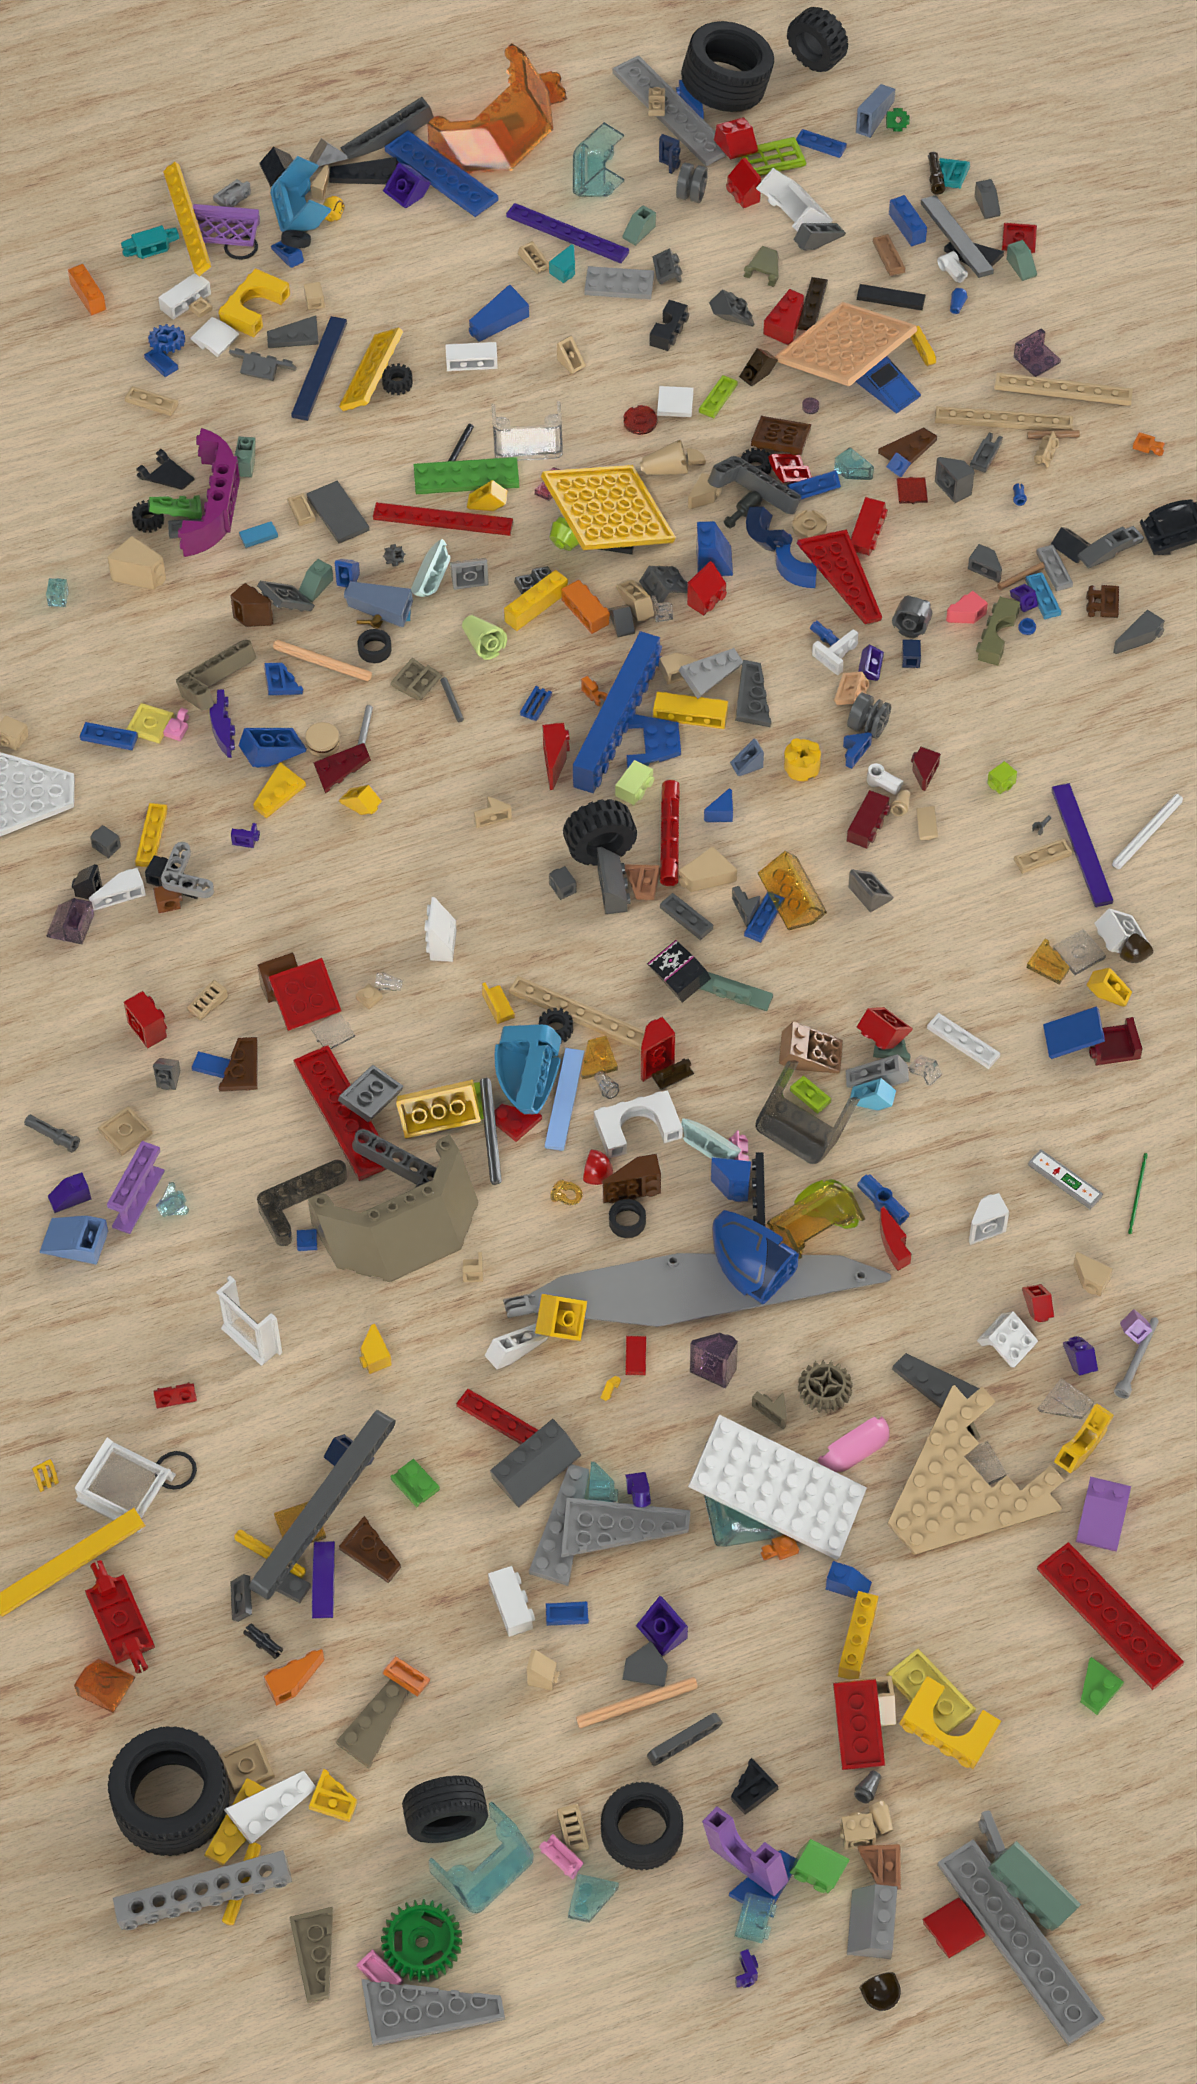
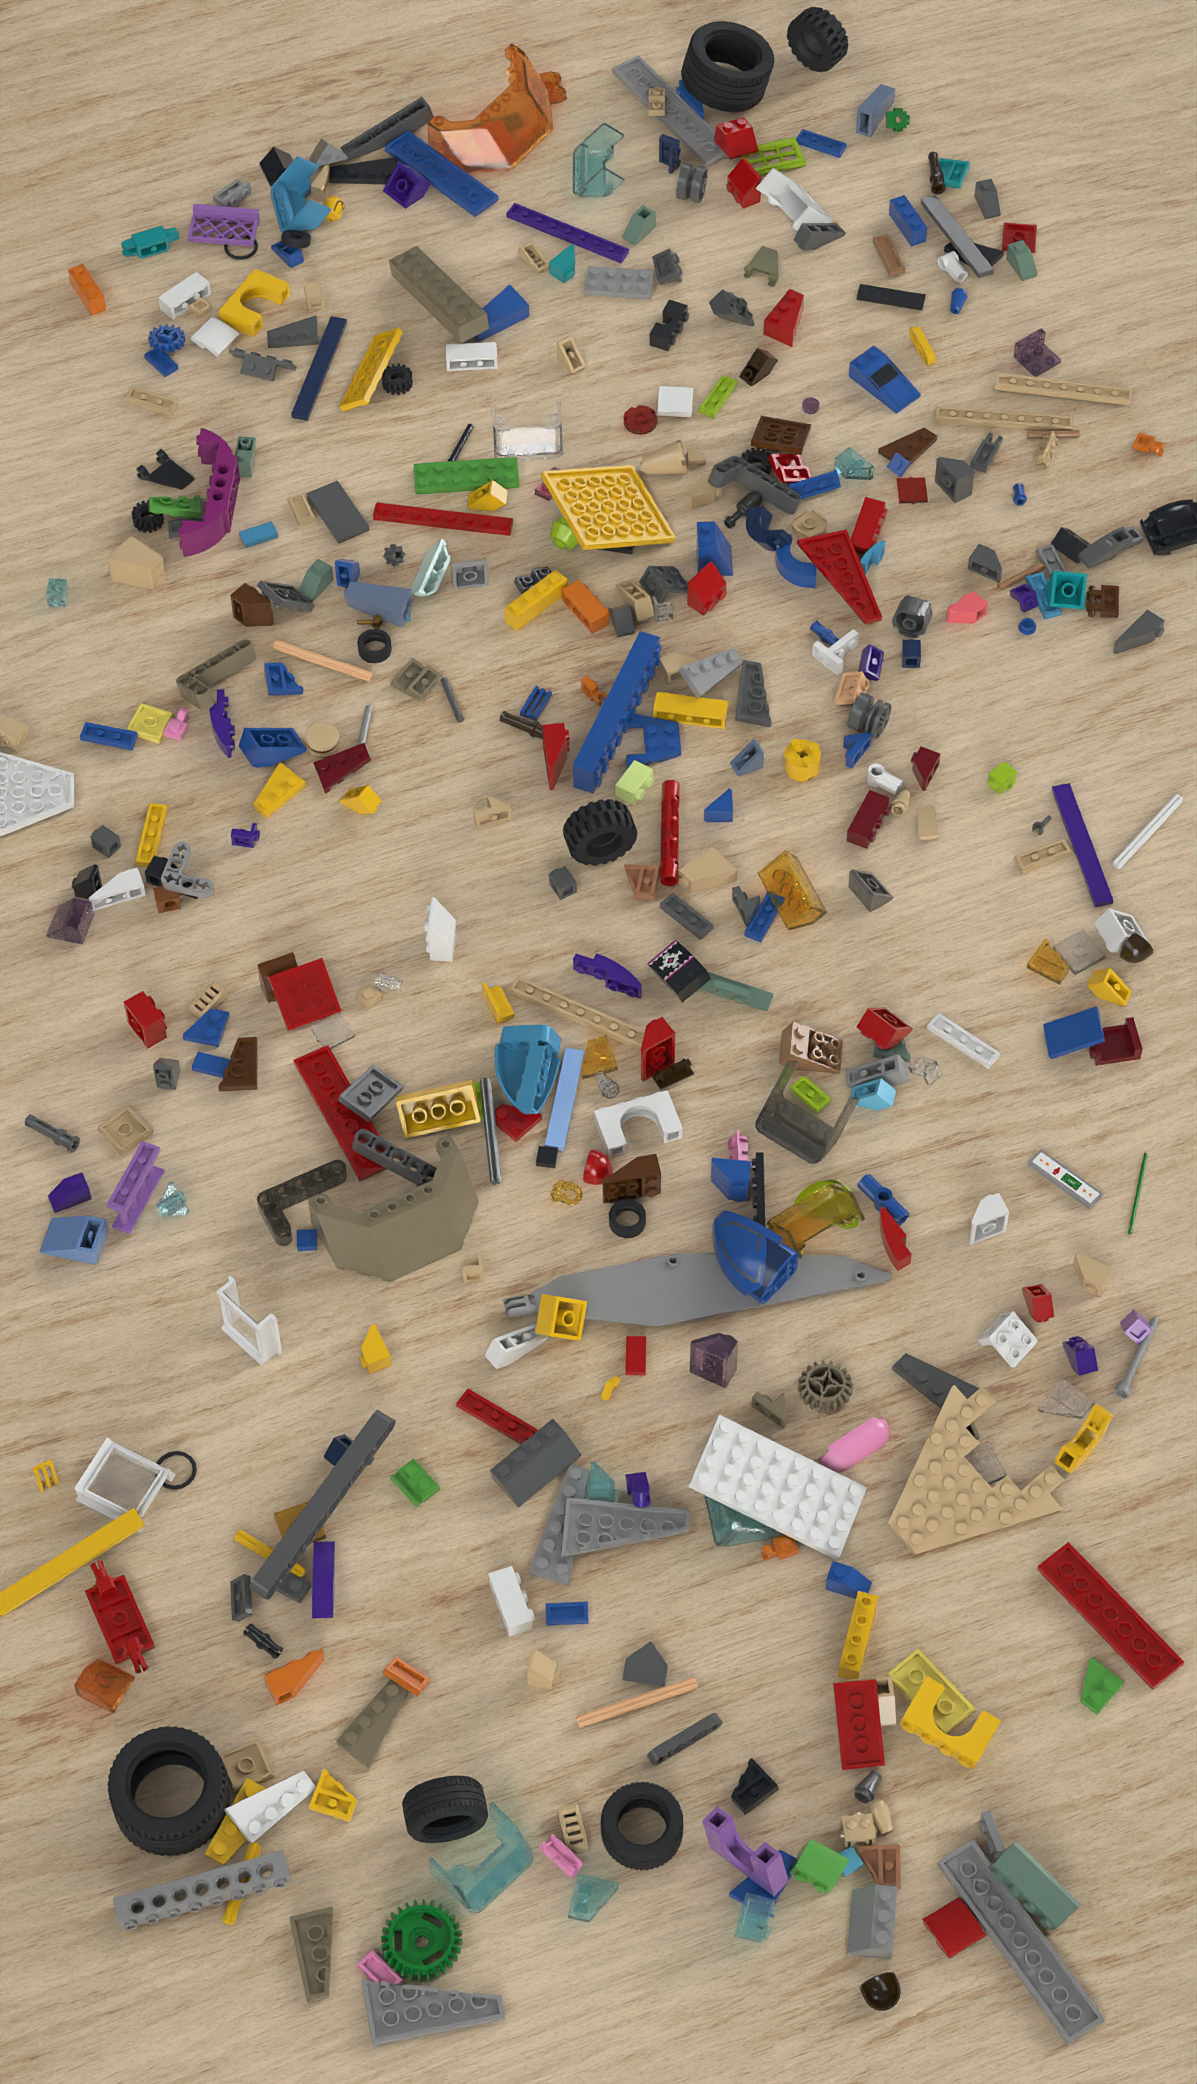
(174, 1396): red hinge -> none
(187, 219): yellow plate -> none
(208, 1028): none -> blue wing
(369, 1550): reddish brown wing -> none
(439, 294): none -> dark tan brick
(484, 637): yellowish green cone -> none
(534, 729): none -> dark brown pin
(546, 1157): none -> black tile
(560, 1017): black tyre -> none
(612, 881): dark grey slope -> none
(615, 976): none -> dark purple slope
(663, 1627): dark purple slope -> none
(708, 1141): light aqua brick -> none
(749, 1966): dark purple bracket -> none
(812, 303): dark brown tile -> none
(846, 343): light nougat plate -> none
(854, 1863): none -> medium azure tile
(873, 556): none -> dark azure slope
(1004, 615): olive arch -> none
(1066, 589): none -> teal slope
(1103, 1514): medium lavender slope -> none

